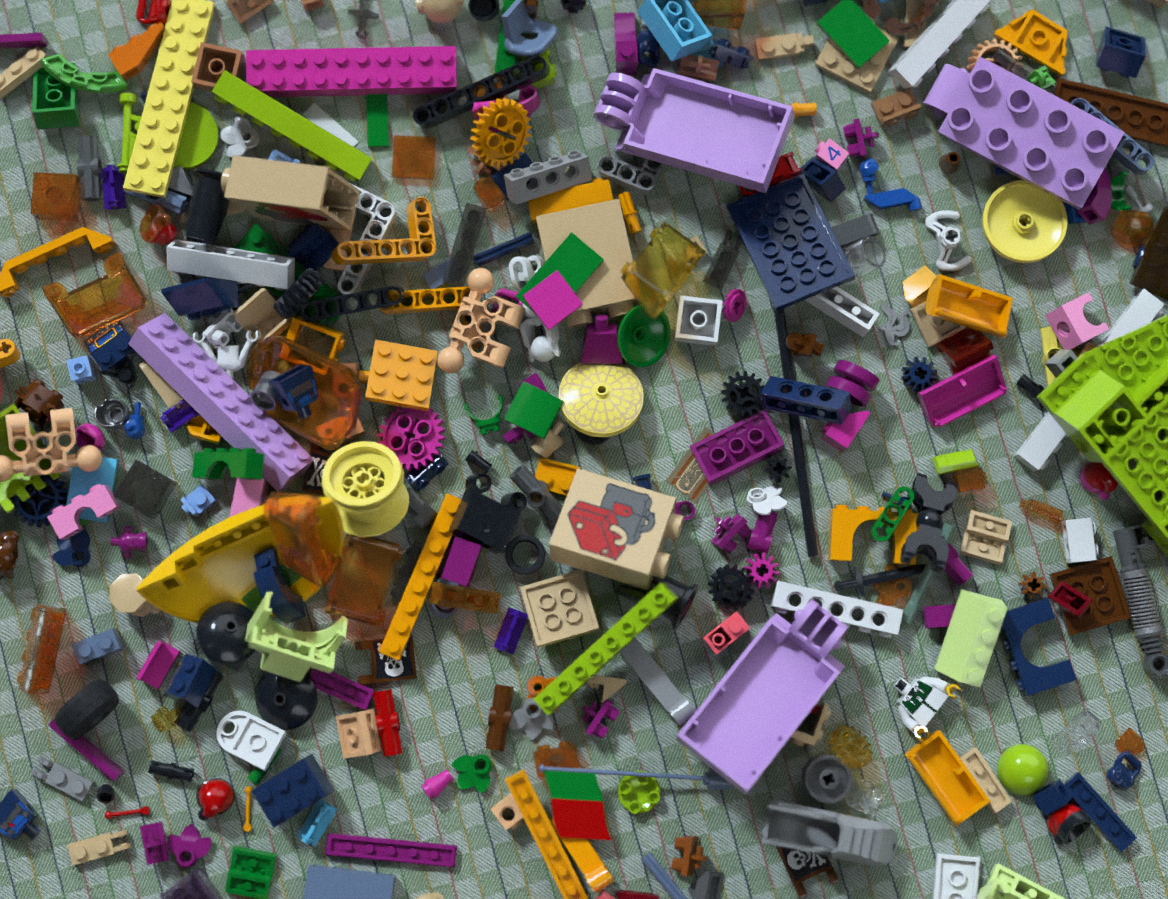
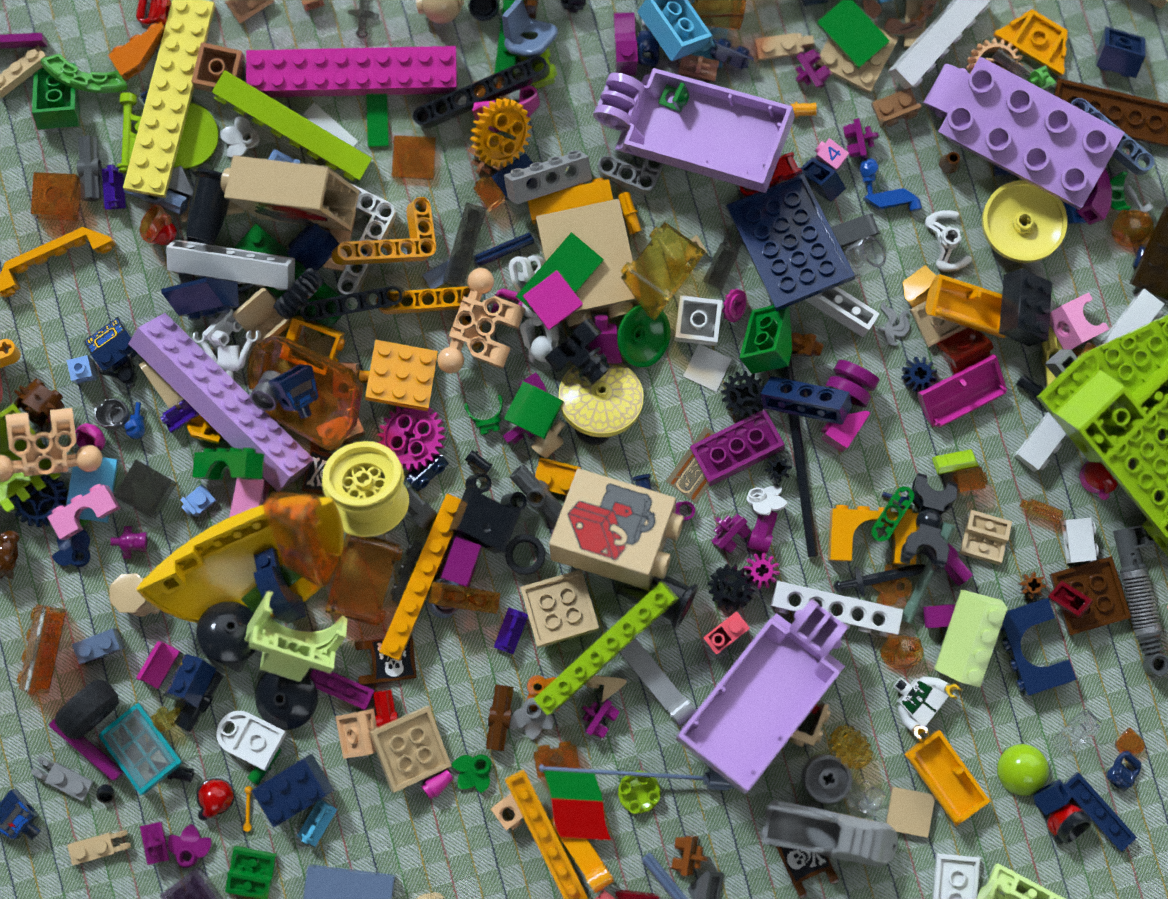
(98, 301): clear orange windscreen -> none
(140, 749): none -> clear piece
(144, 810): red hinge -> none
(391, 850): magenta tile -> none
(410, 749): none -> tan plate
(576, 348): none -> black beam
(680, 98): none -> green bracket
(707, 367): none -> white sticker
(767, 340): none -> green slope
(817, 76): none -> magenta hips
(902, 651): none -> clear orange dish
(910, 811): none -> tan tile
(986, 779): tan plate -> none
(1025, 307): none -> black brick

